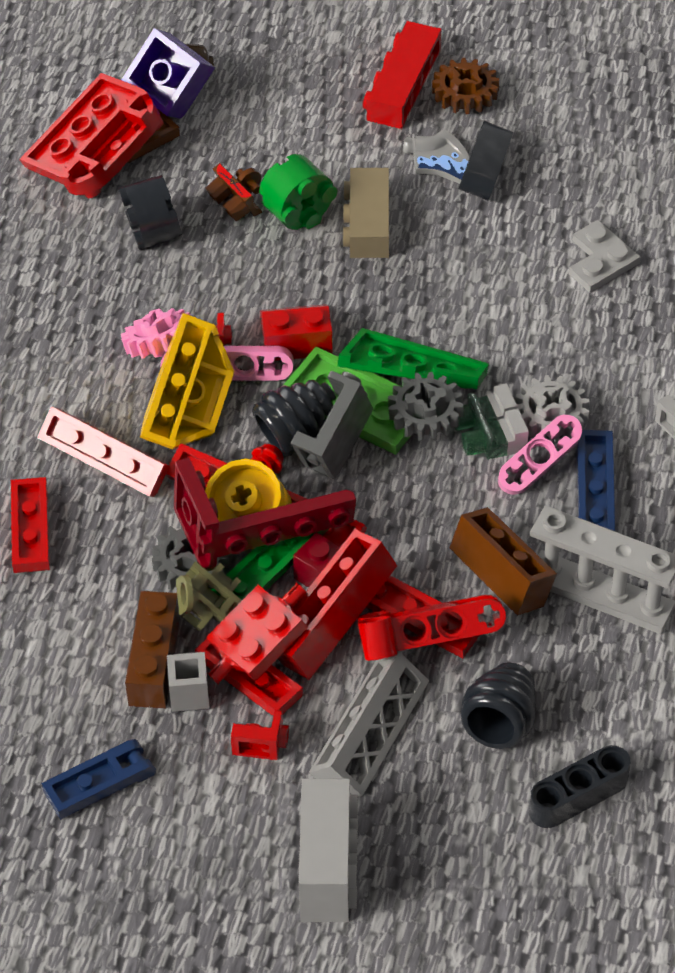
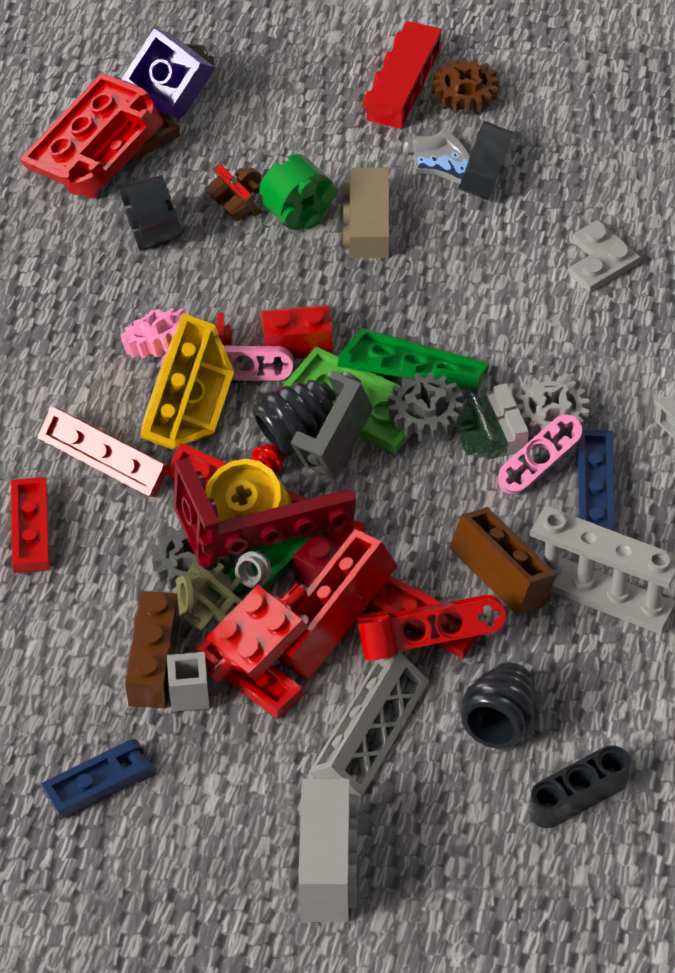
(244, 569): none -> light grey plate
(260, 741): red bracket -> none

